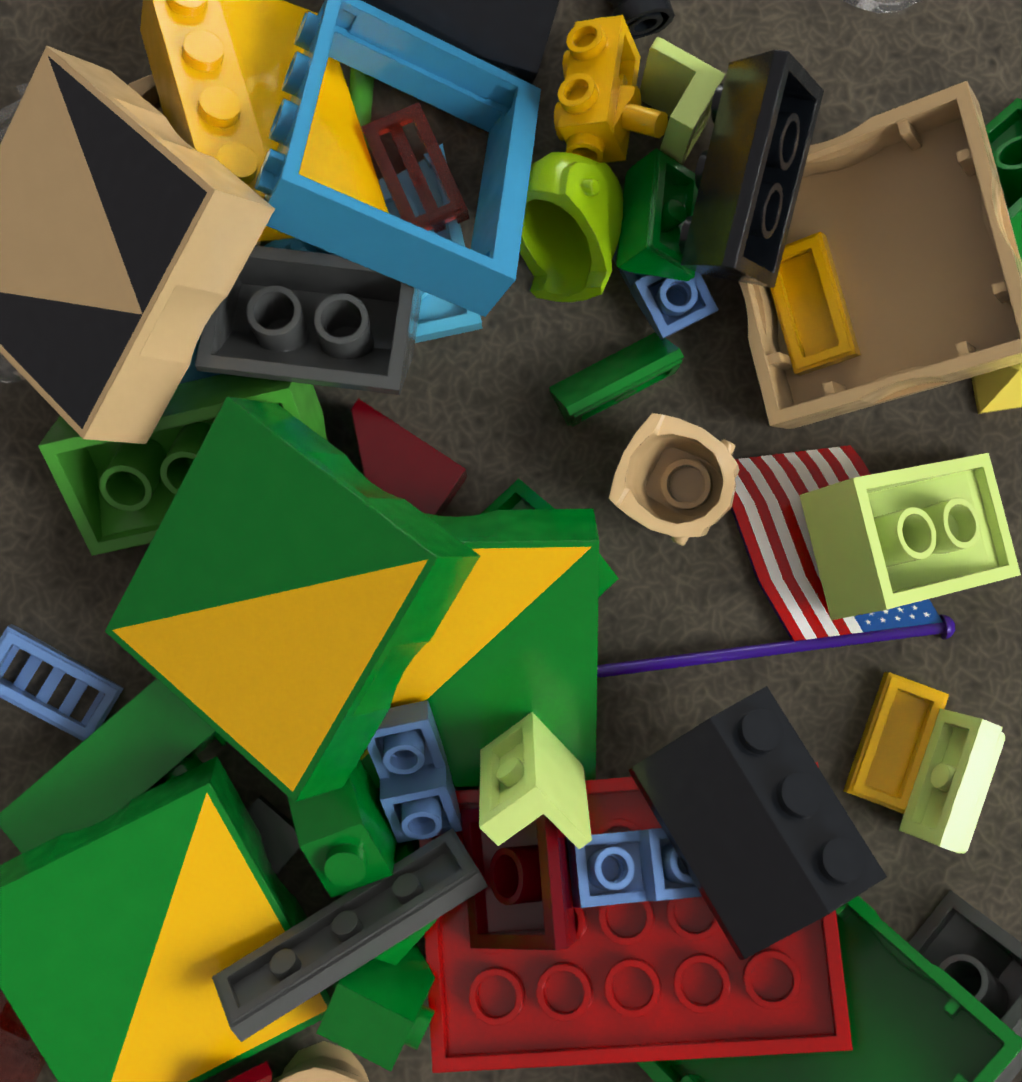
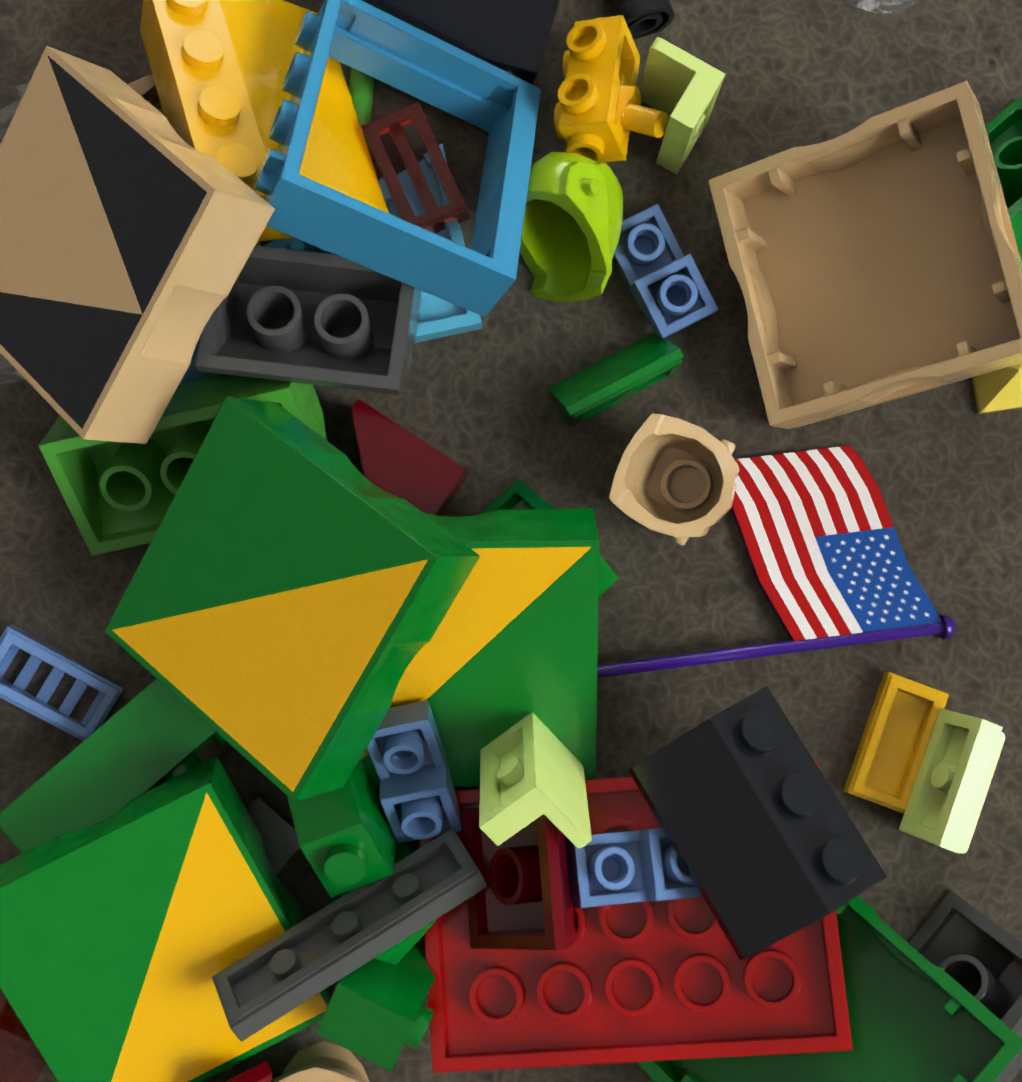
(655, 205): green slope -> none
(751, 169): black slope -> none
(812, 307): yellow tile -> none
(909, 535): yellowish green slope -> none

